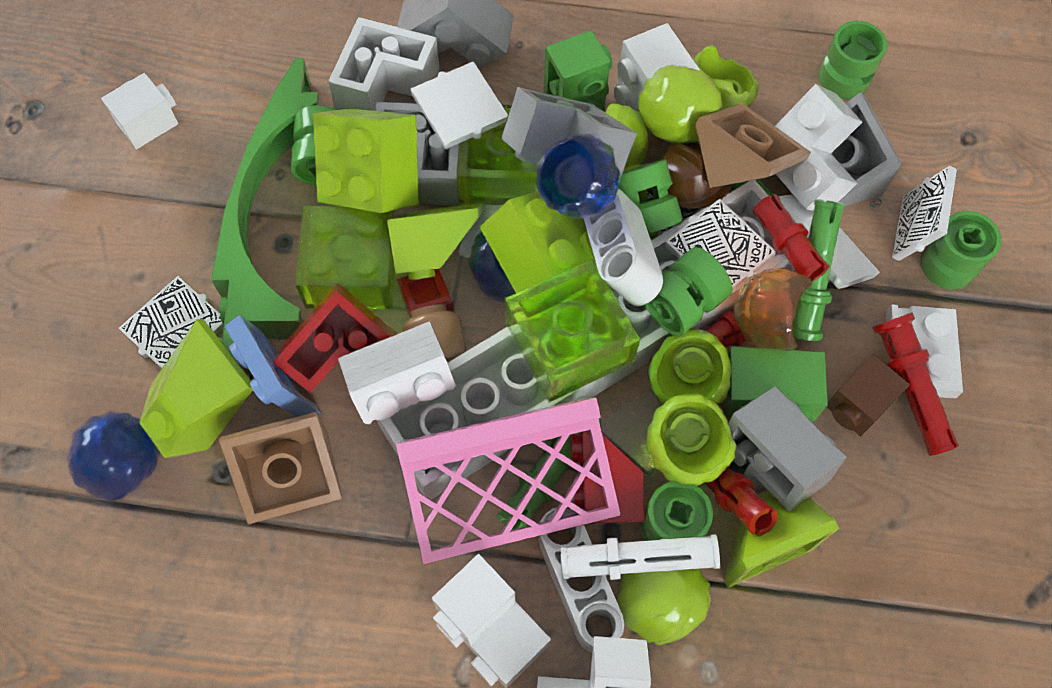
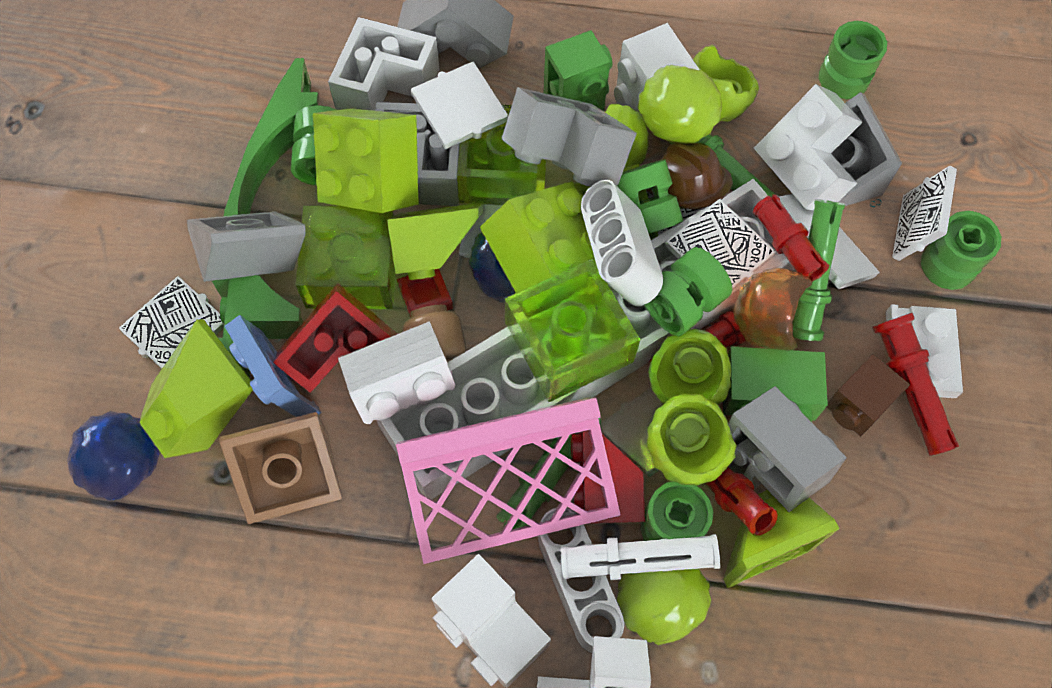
(141, 109): white brick -> none
(245, 244): none -> light grey slope
(578, 176): clear blue hair -> none
(744, 146): medium nougat slope -> none

